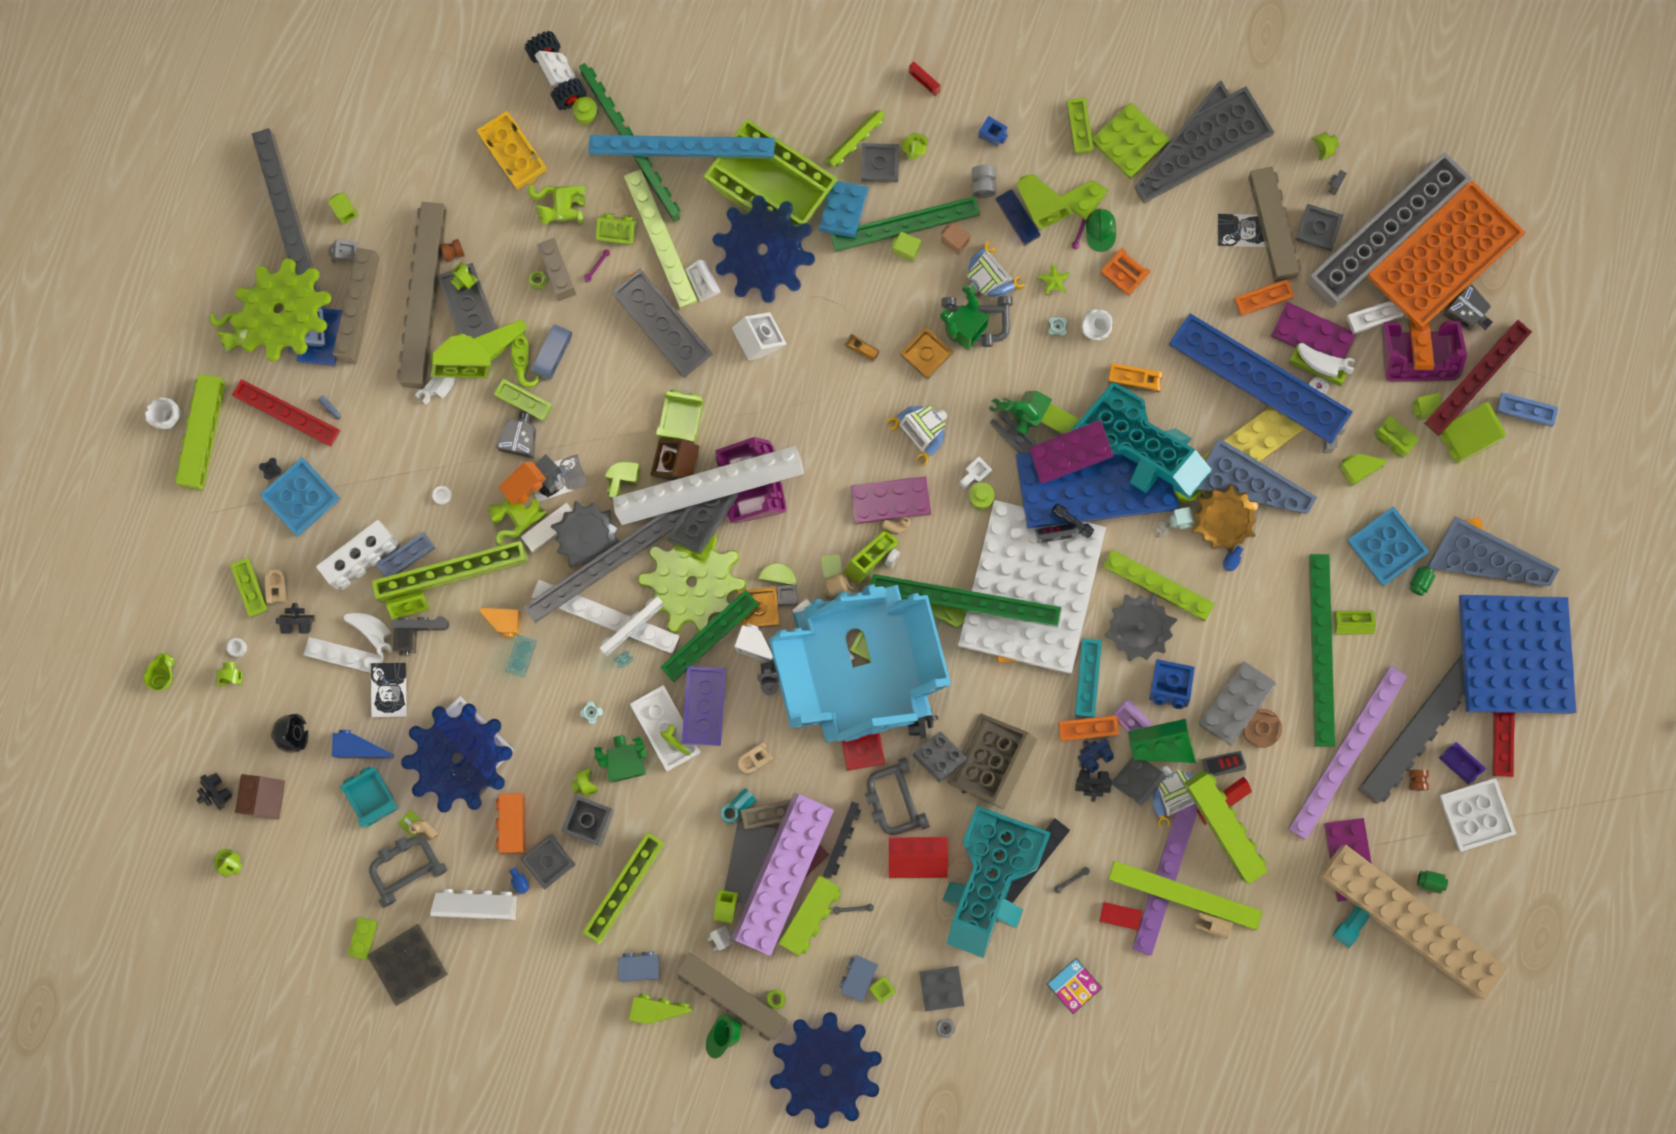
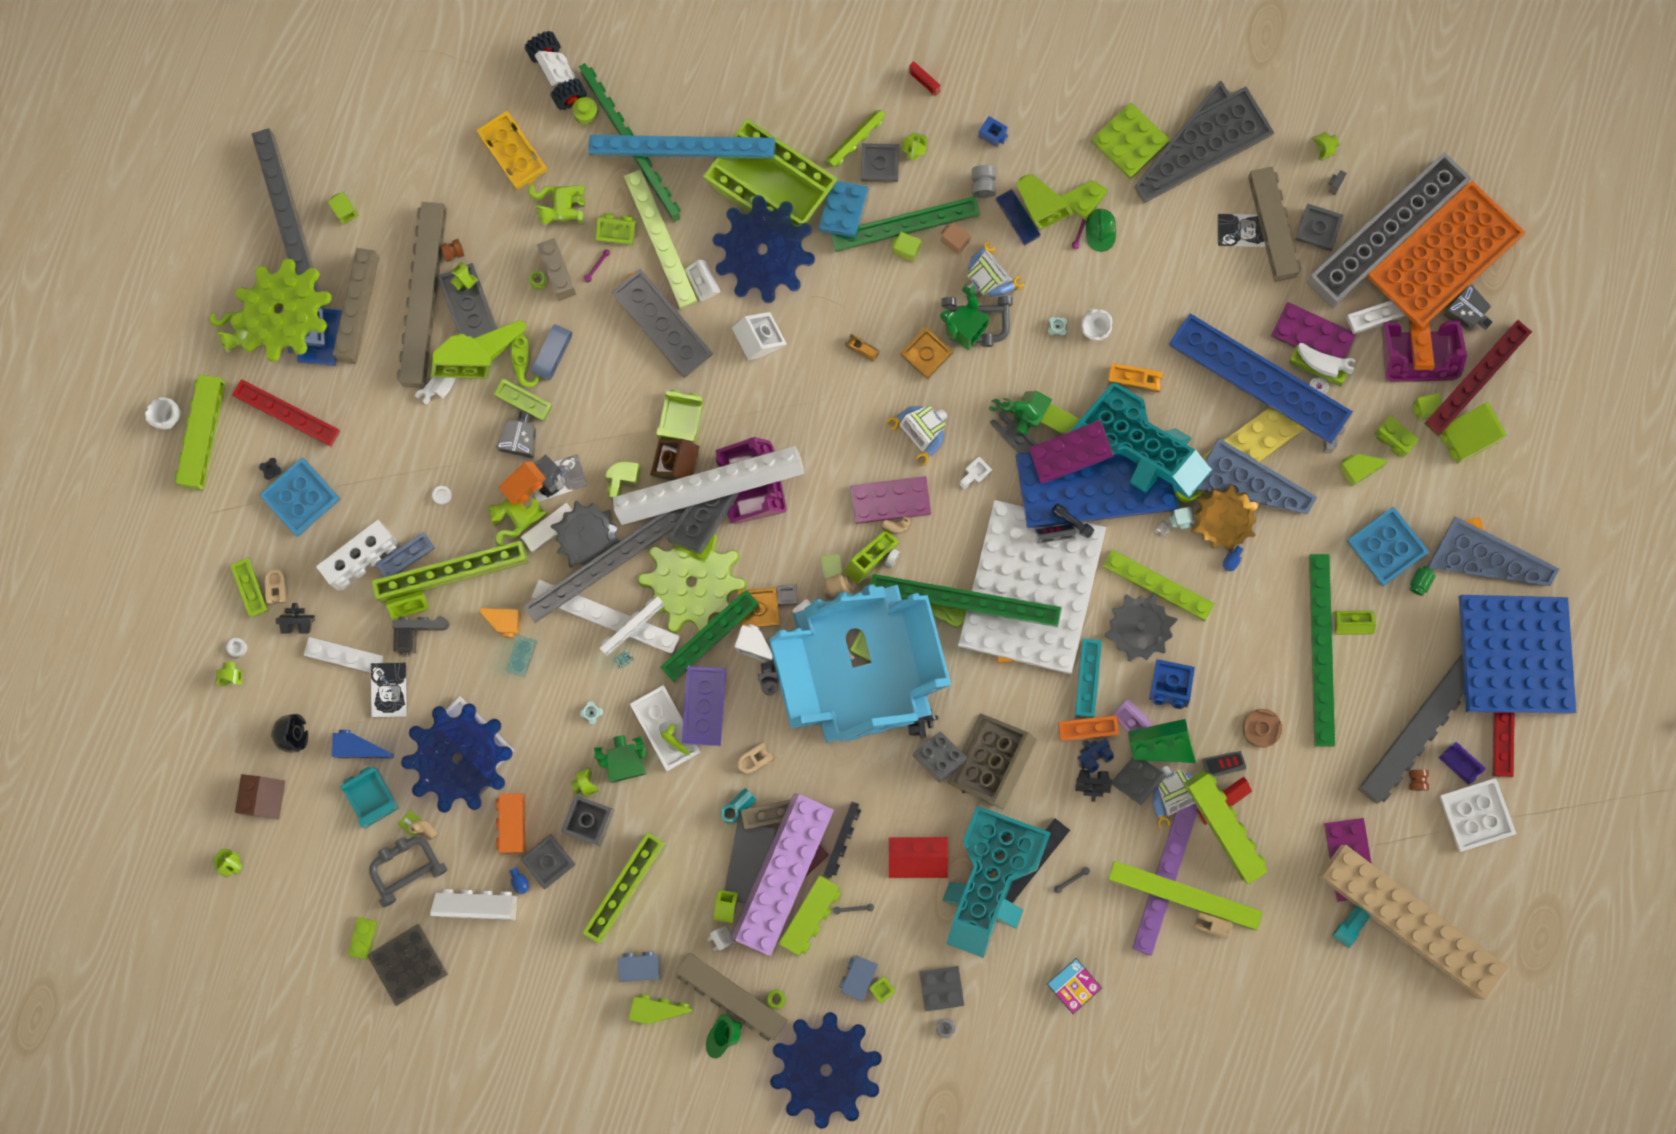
(159, 672): lime hair -> none
(209, 784): black hips -> none
(329, 407): sand blue helmet -> none
(342, 250): light grey bracket -> none
(372, 629): white piece -> none
(778, 574): lime tile -> none
(863, 752): red tile -> none
(878, 814): dark grey bar -> none
(981, 496): lime piece -> none
(1054, 280): lime animal -> none
(1080, 126): lime plate -> none
(1120, 916): red tile -> none
(1121, 276): orange plate -> none
(1237, 703): light grey plate -> none
(1264, 297): orange plate -> none
(1347, 753): lavender plate -> none
(1432, 881): green brick -> none
(1527, 409): medium blue plate -> none

